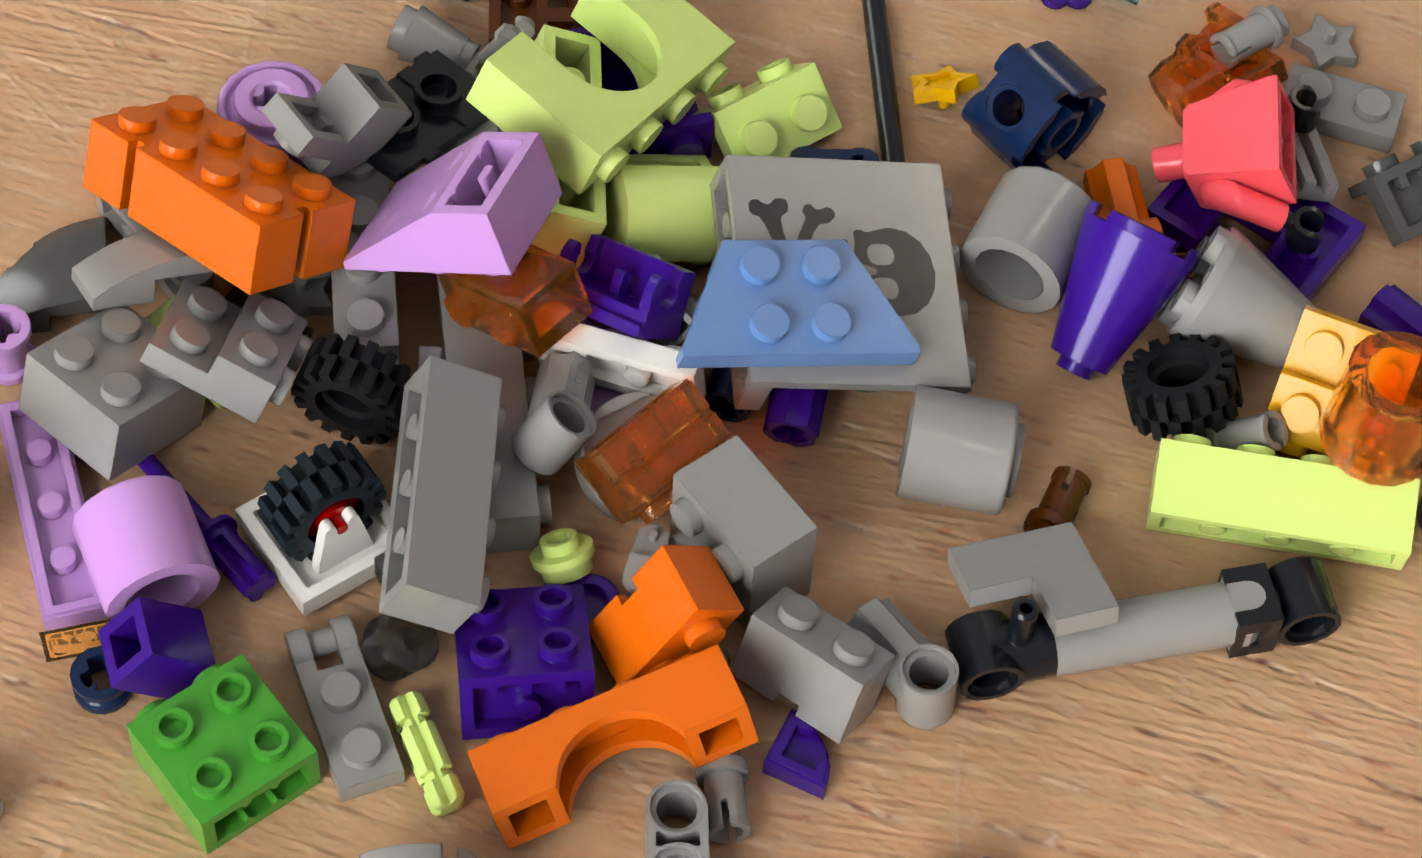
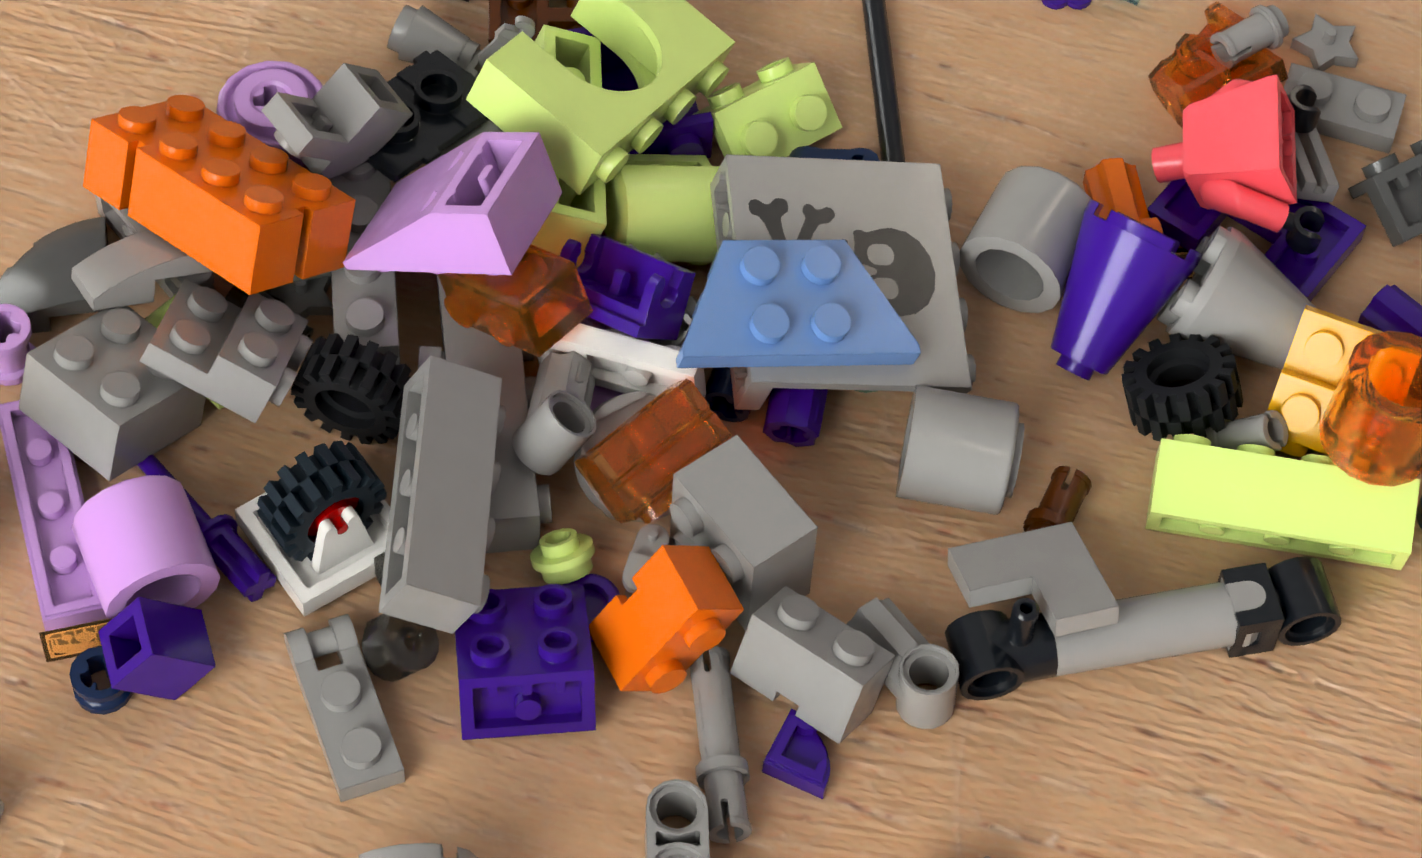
(223, 752): bright green brick -> none
(427, 753): yellowish green axle -> none
(678, 708): orange arch -> none
(942, 86): yellow piece -> none
(1035, 106): dark blue brick -> none

